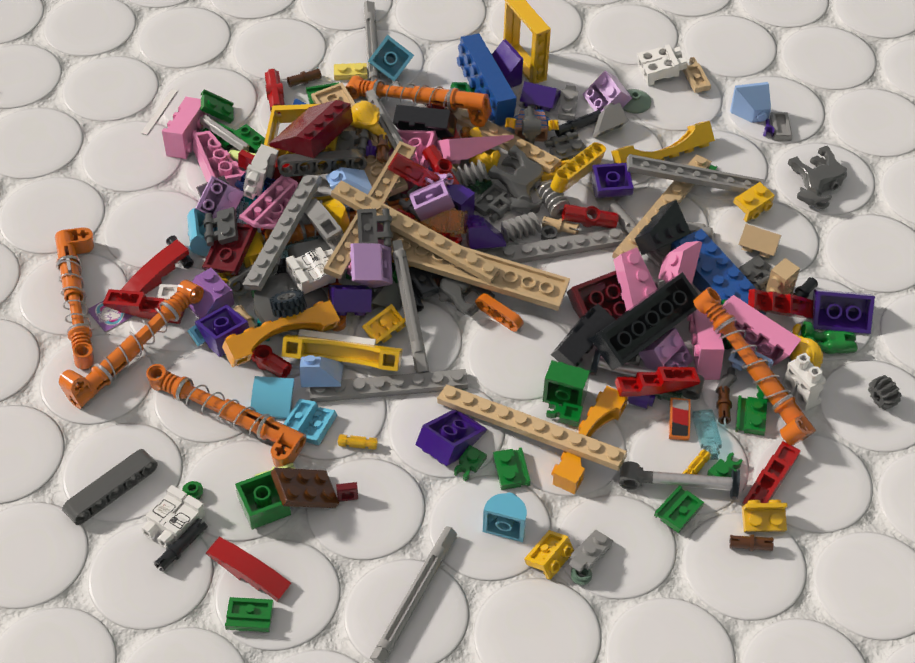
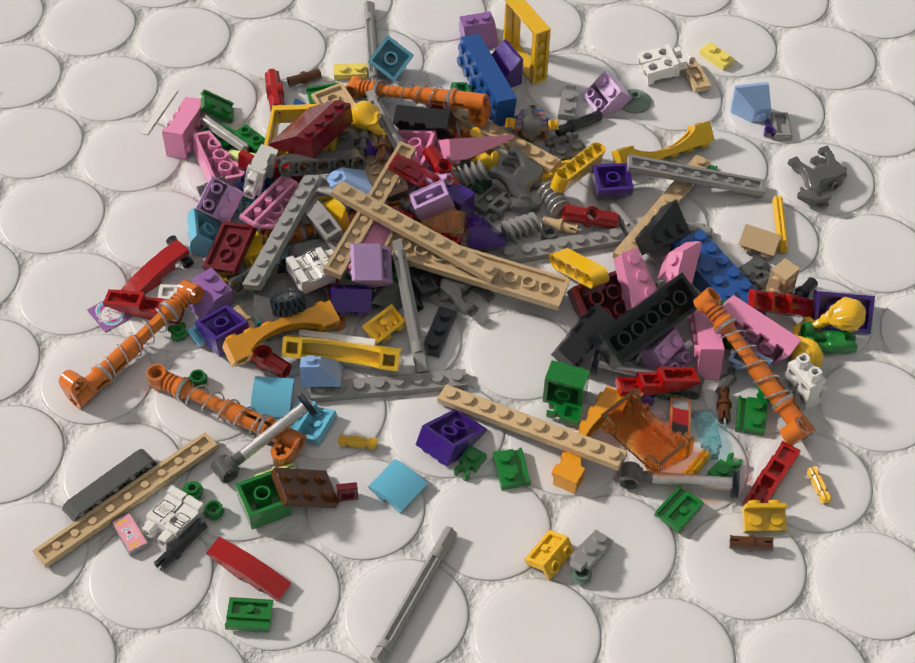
(79, 333): orange piece -> none
(124, 500): none -> tan plate
(130, 534): none -> tile
(178, 332): none -> green plate
(198, 374): none -> green plate
(213, 505): none -> green plate
(226, 224): dark grey plate -> none
(228, 467): none -> piece
(368, 226): dark grey plate -> none
(397, 485): none -> medium azure slope
(439, 331): none -> black plate
(480, 23): none -> medium lavender slope
(499, 312): orange beam -> none
(505, 516): medium azure brick -> none
(540, 95): dark purple slope -> none
(579, 268): none -> yellow beam
(610, 119): light grey slope -> none
(645, 434): none -> clear orange windscreen
(716, 56): none -> light yellow plate
(754, 201): yellow bracket -> none
(780, 223): none -> yellow axle
(819, 485): none -> yellow axle
(845, 315): none -> yellow hair
(884, 392): dark grey gear -> none

